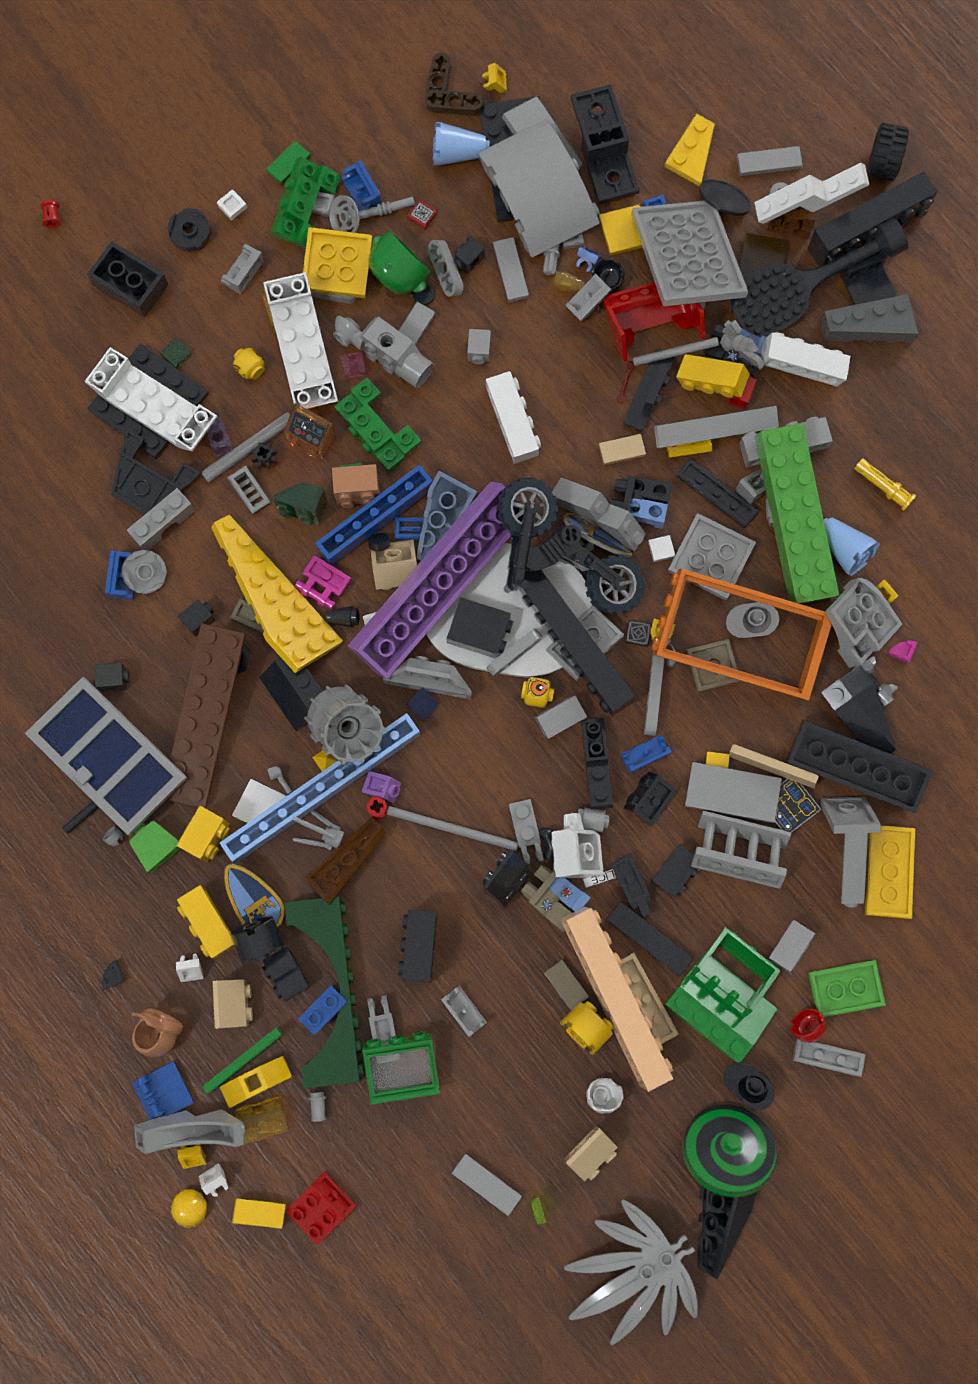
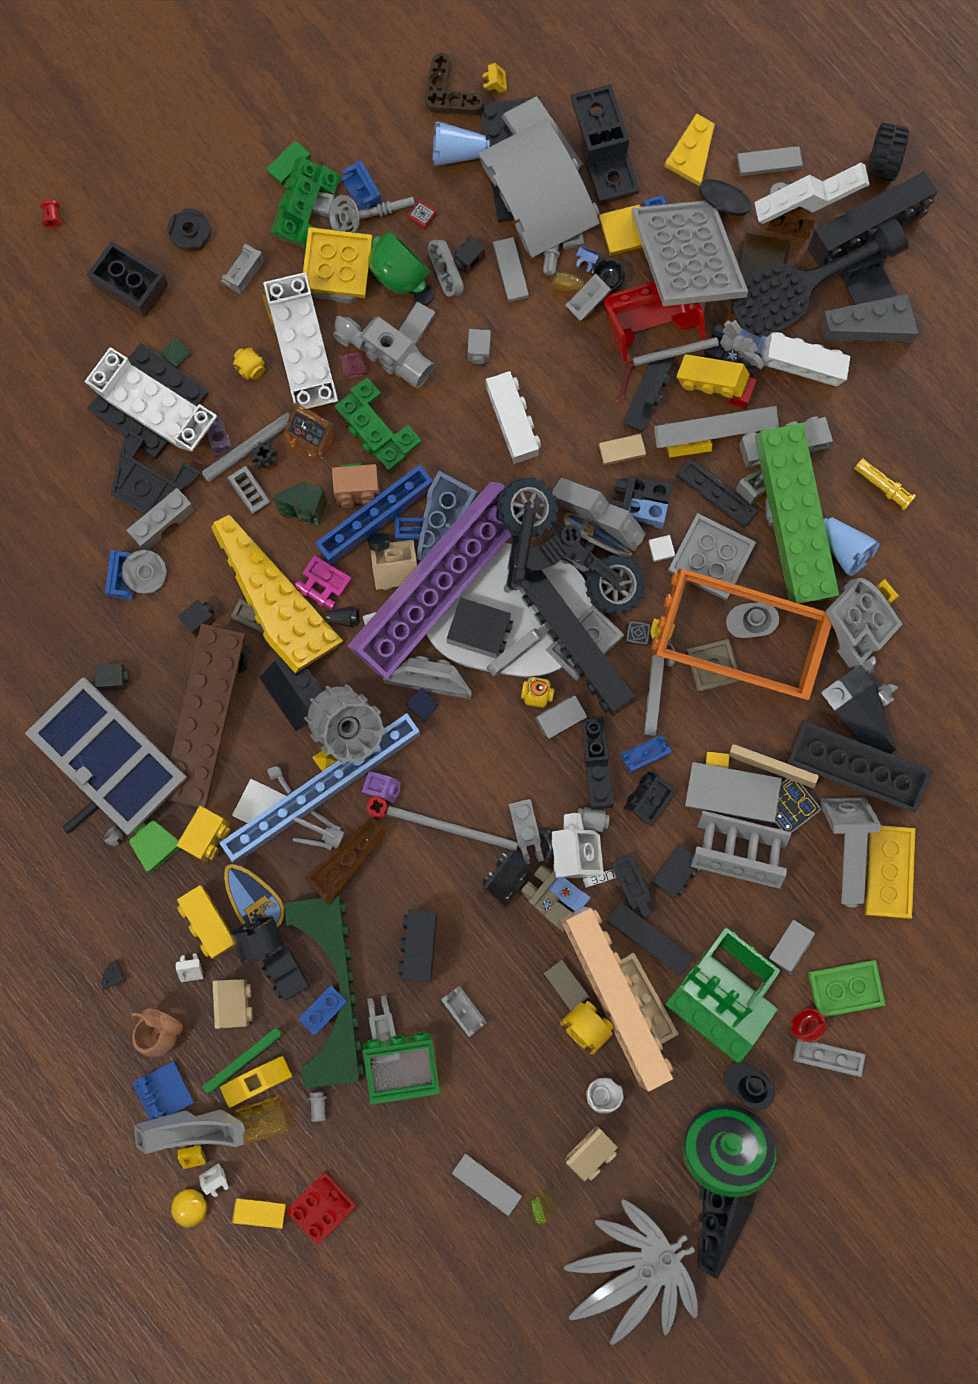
(231, 204): white tile -> none
(903, 650): dark pink tile -> none

